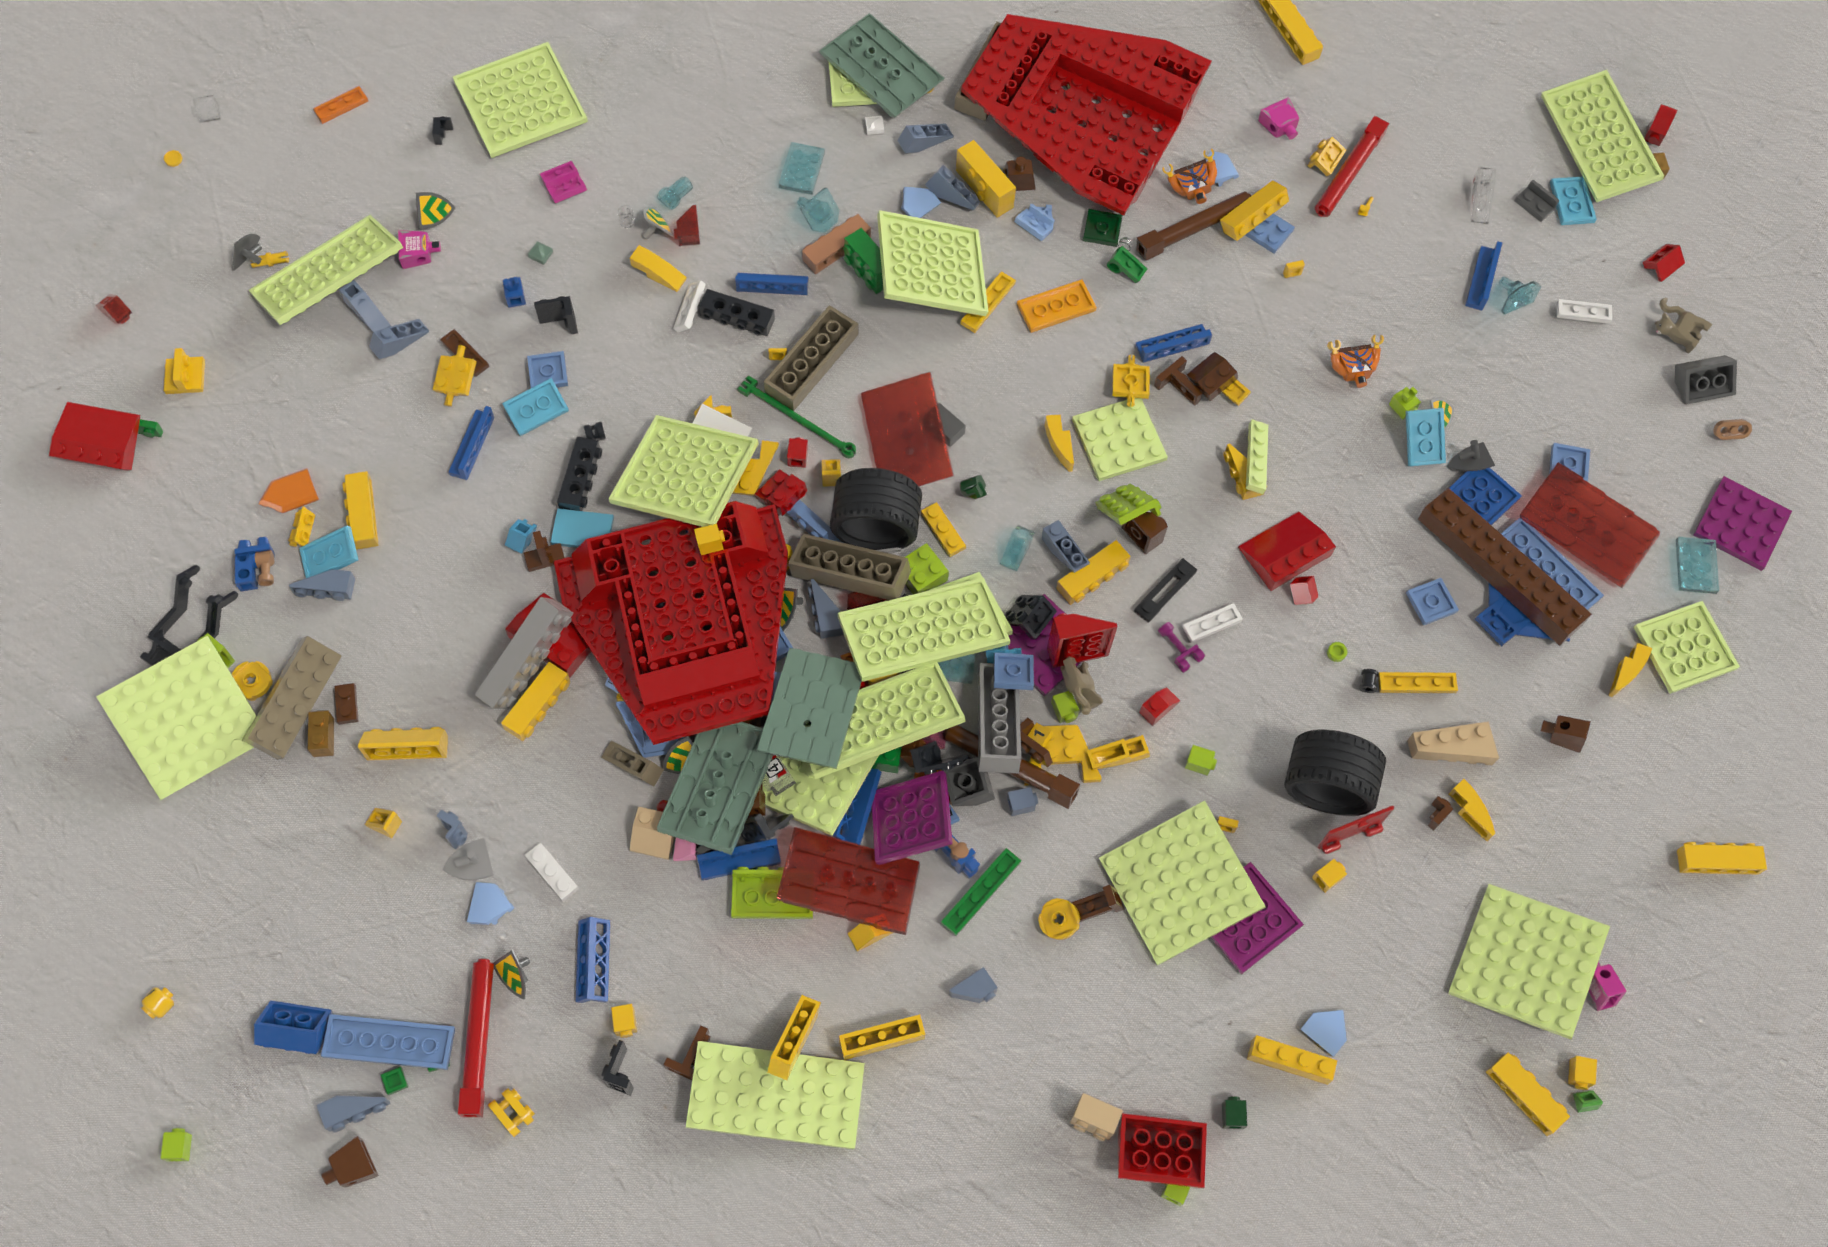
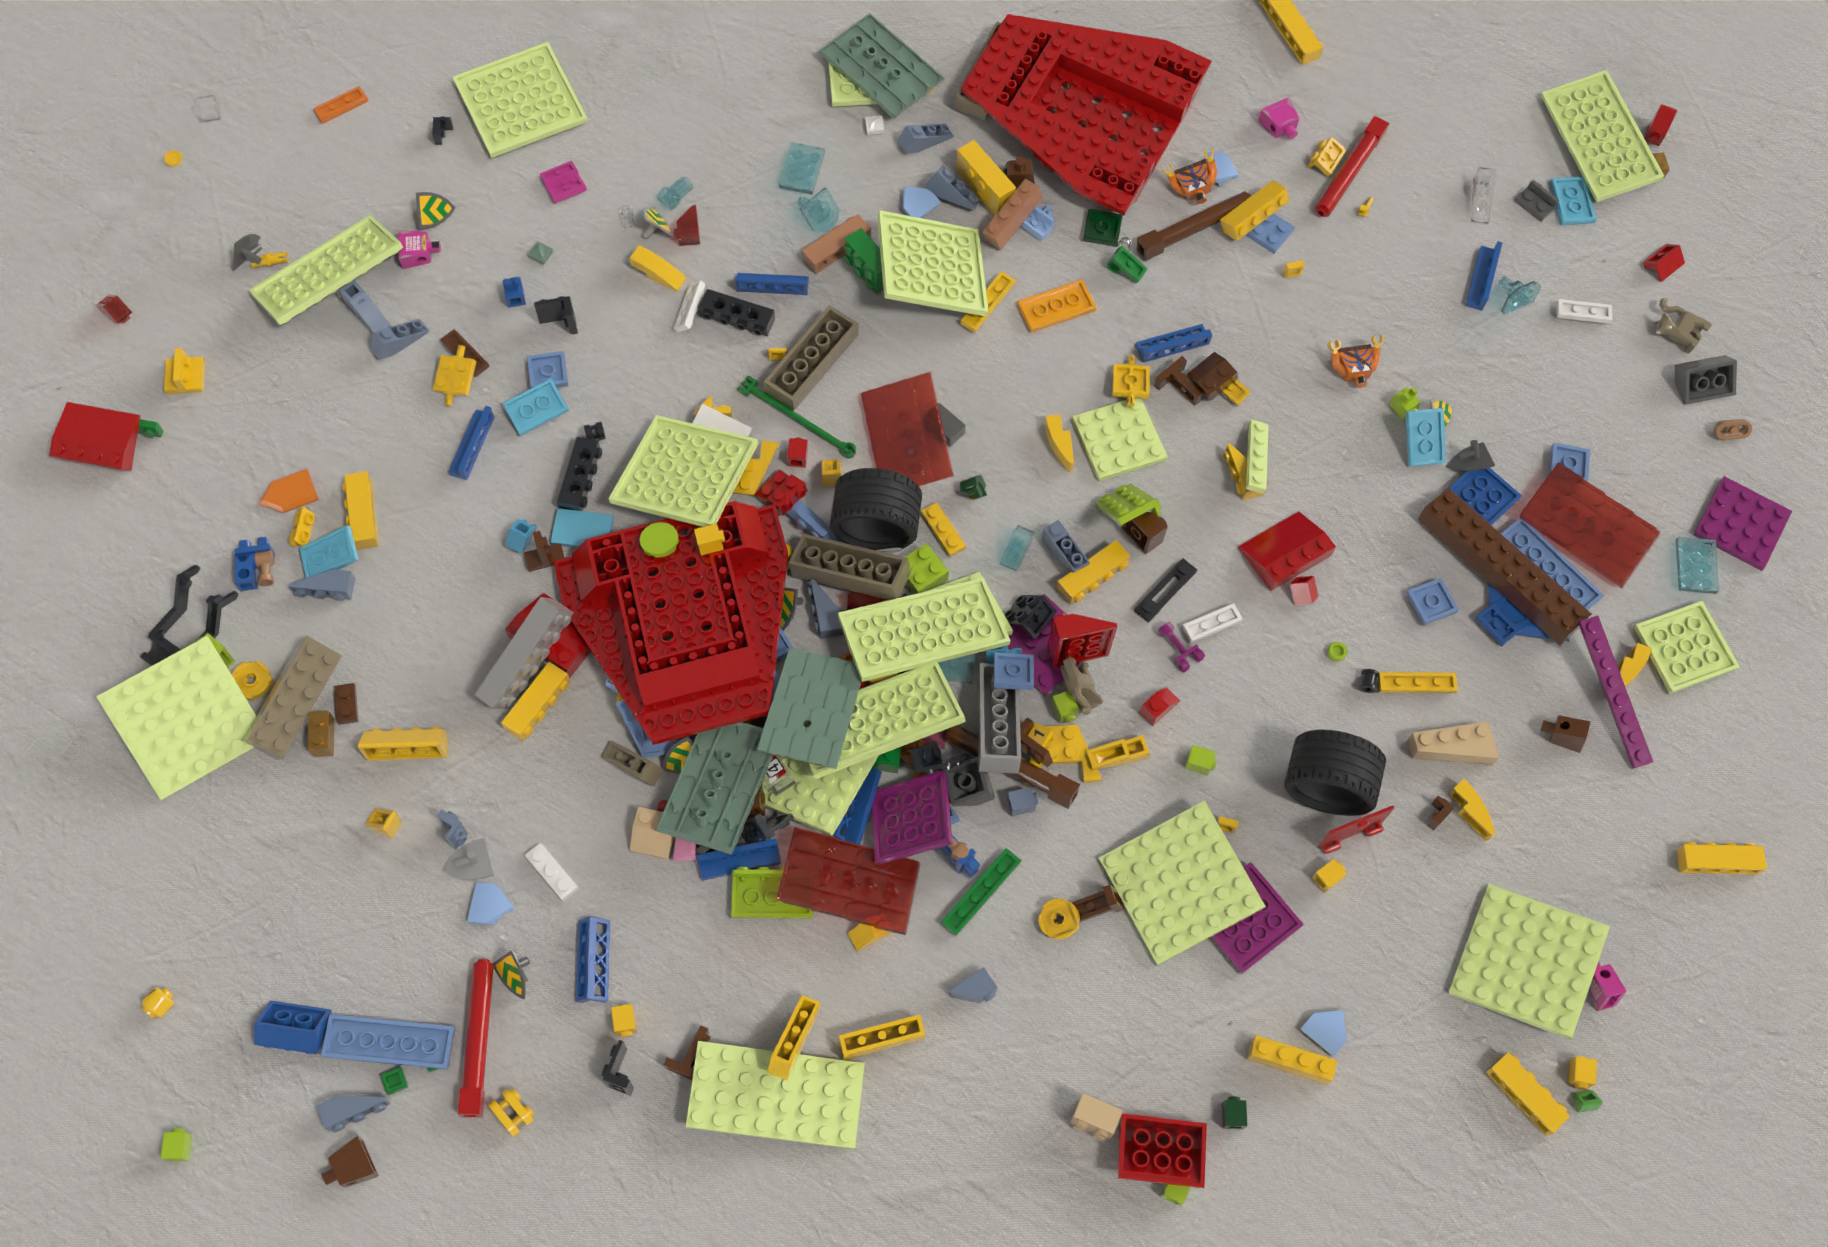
(659, 539): none -> lime tile
(1012, 214): none -> nougat brick
(1615, 692): none -> magenta plate

